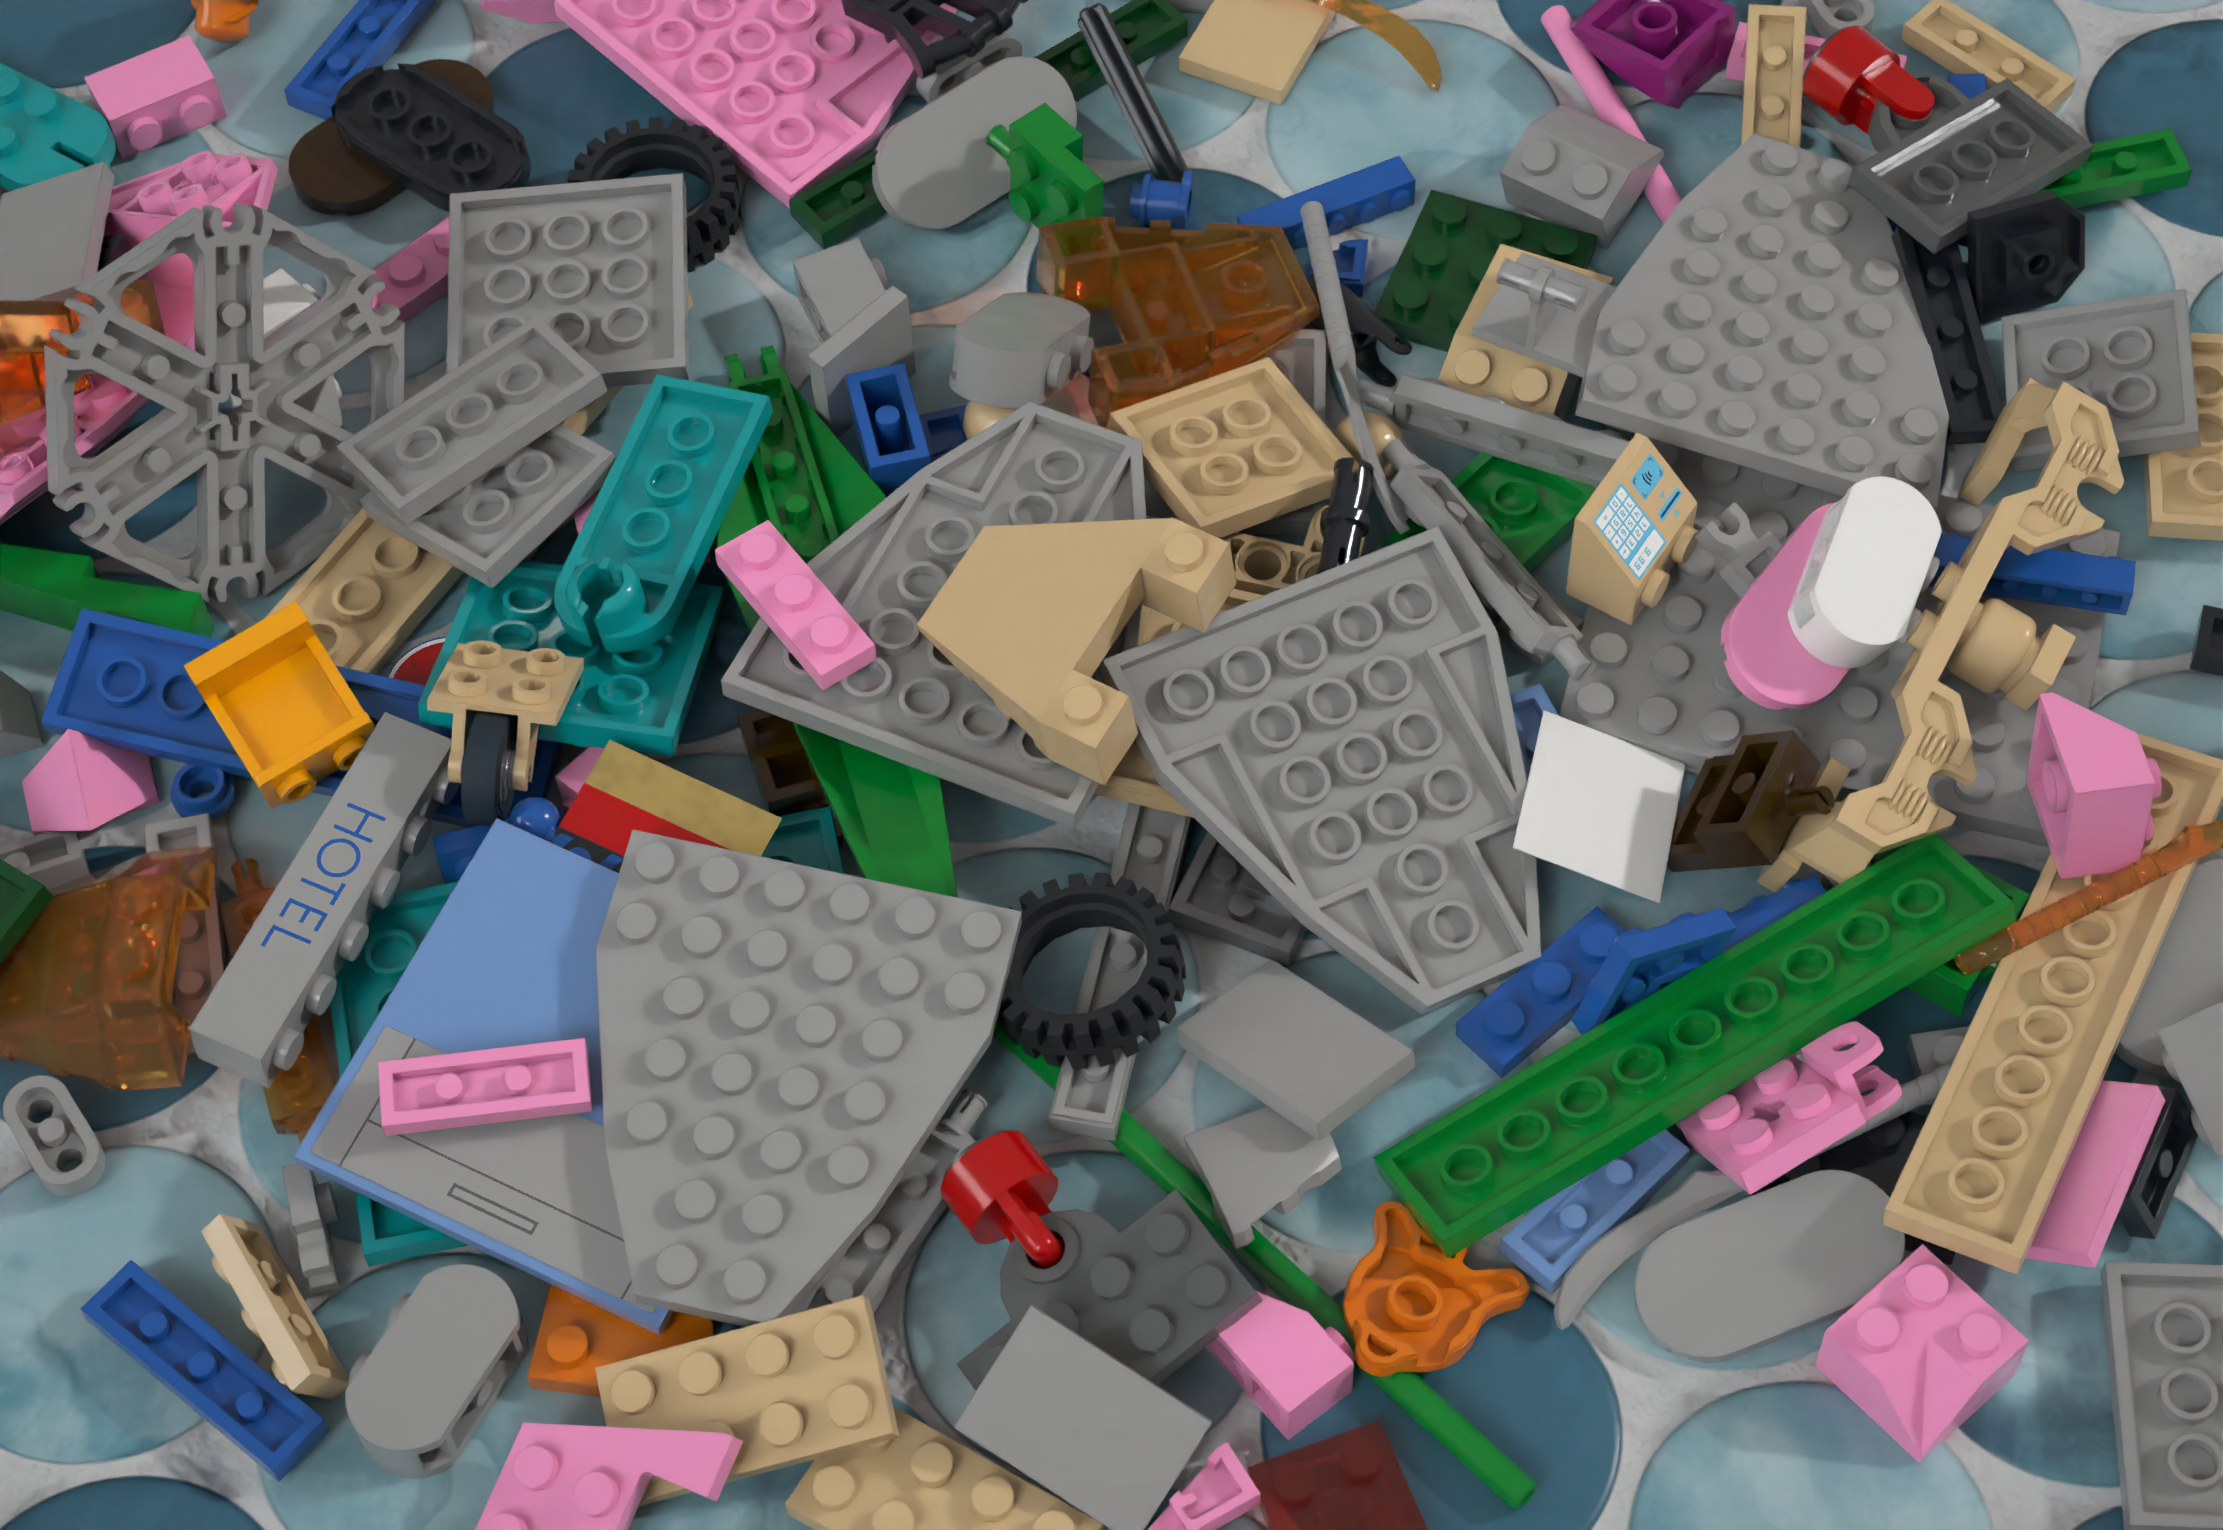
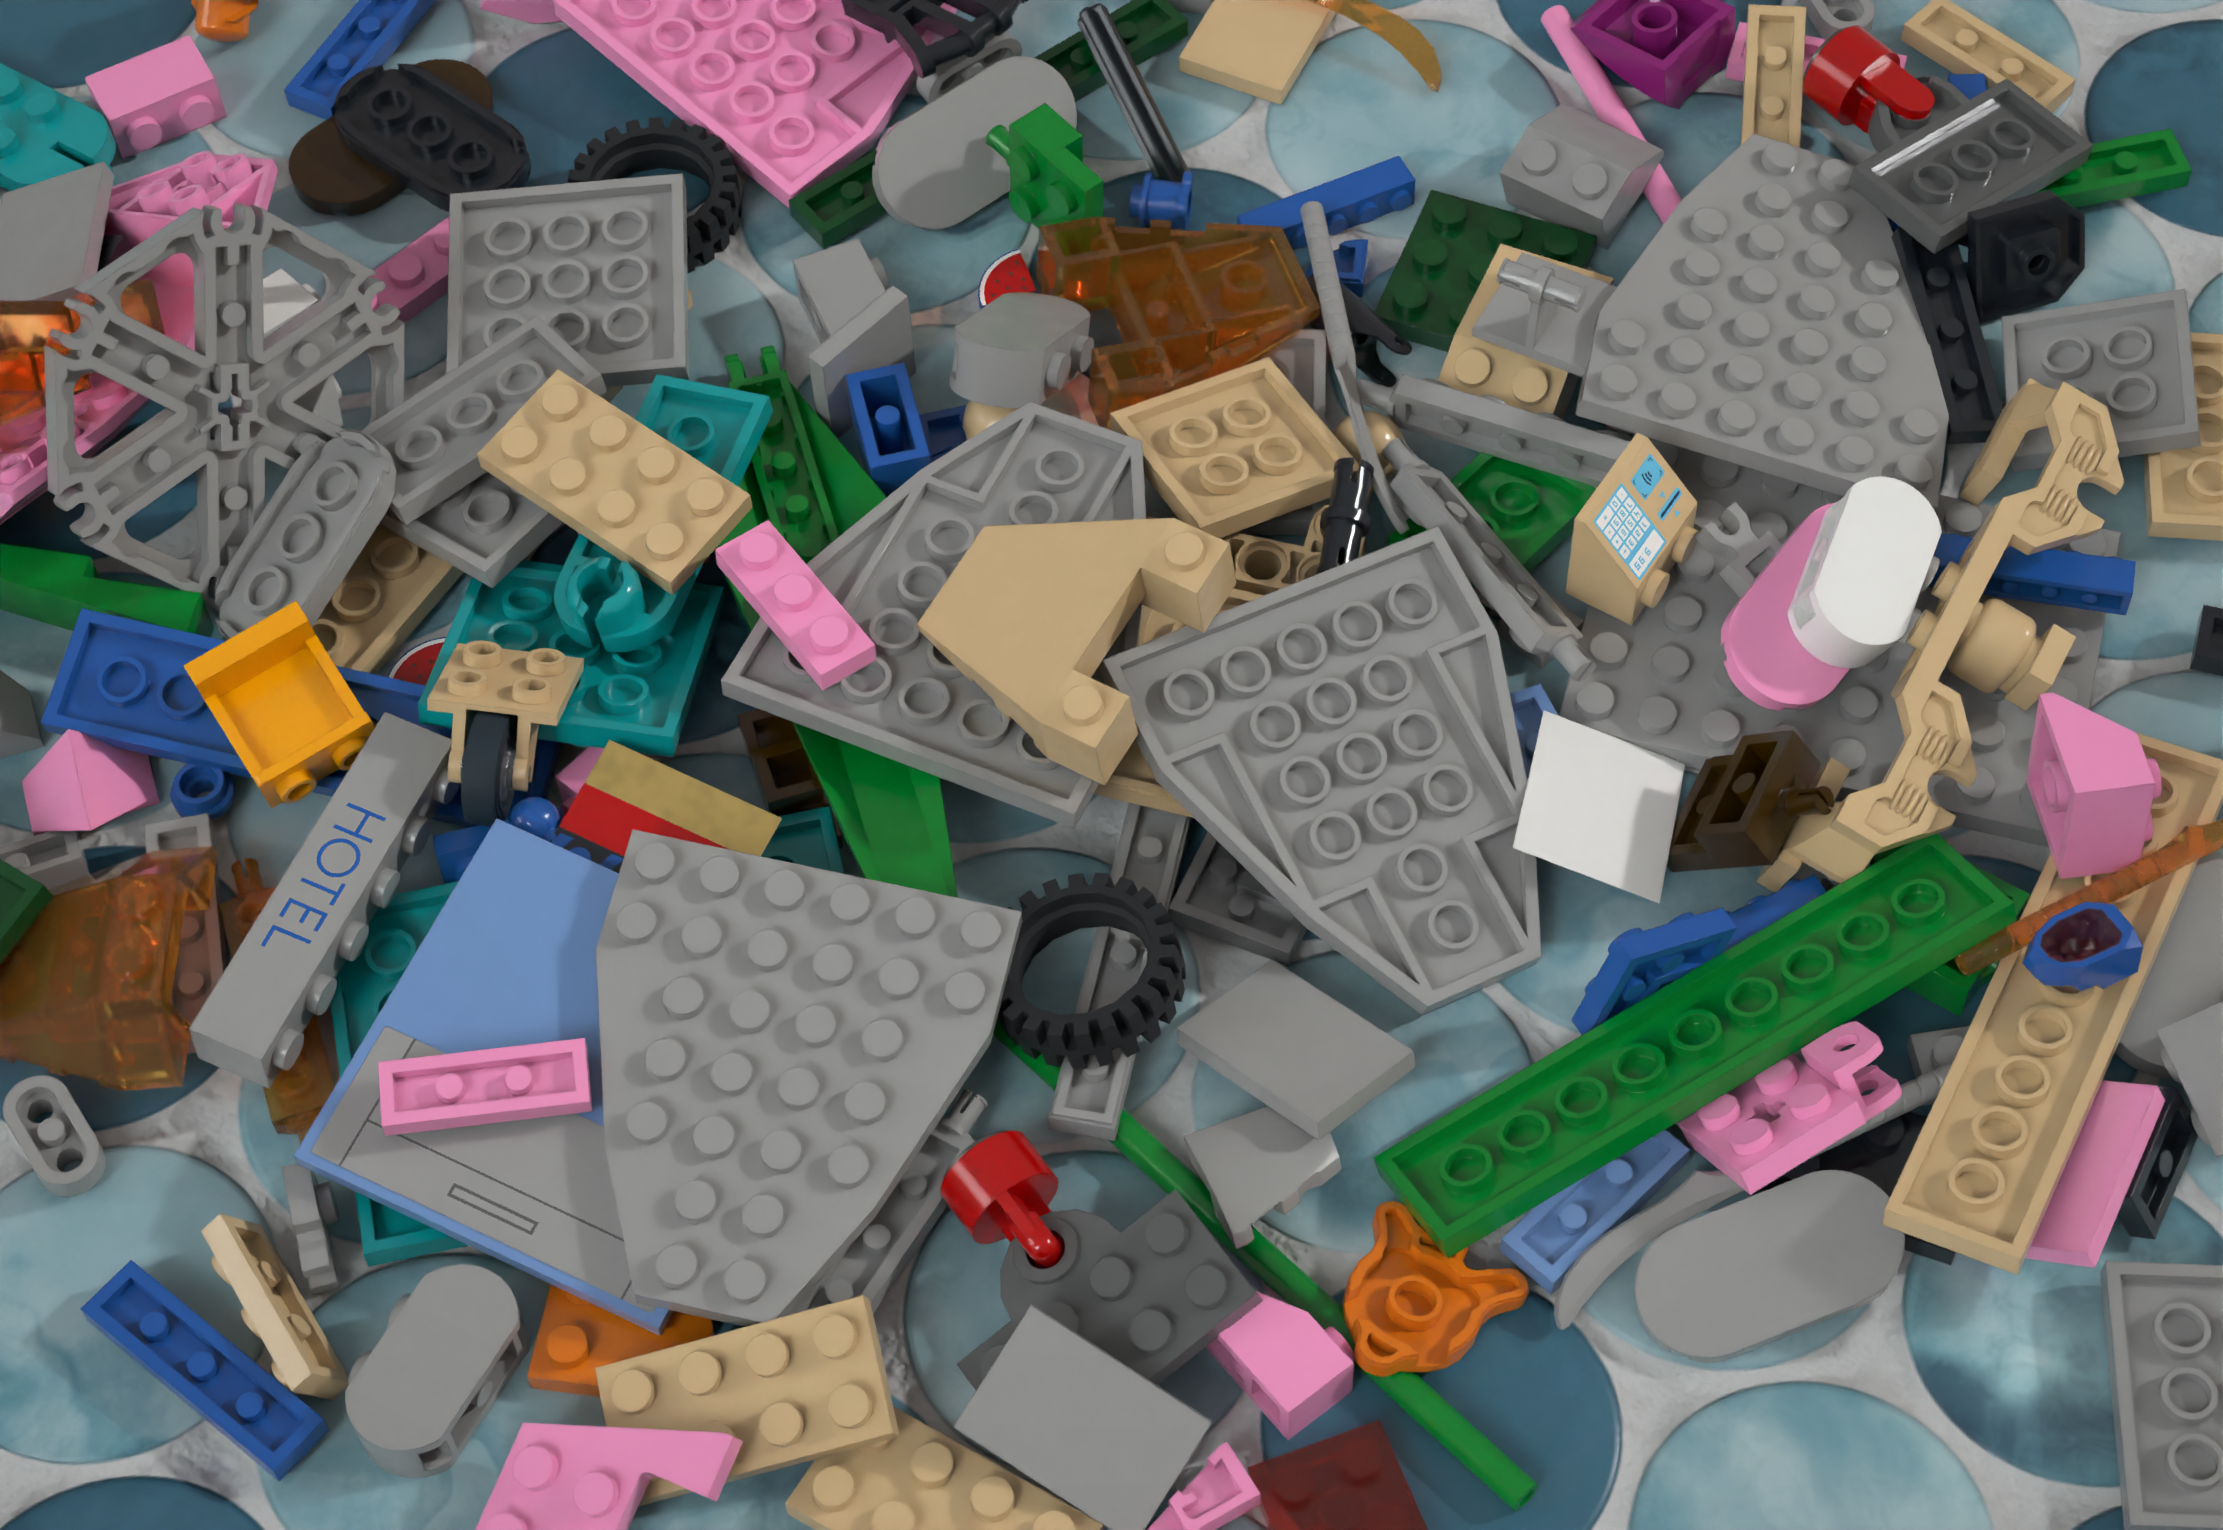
(308, 532): none -> light grey tile
(615, 481): none -> tan plate
(1005, 276): none -> red tile
(1539, 996): blue plate -> none
(1921, 1353): bright pink slope -> none
(2084, 948): none -> blue rock

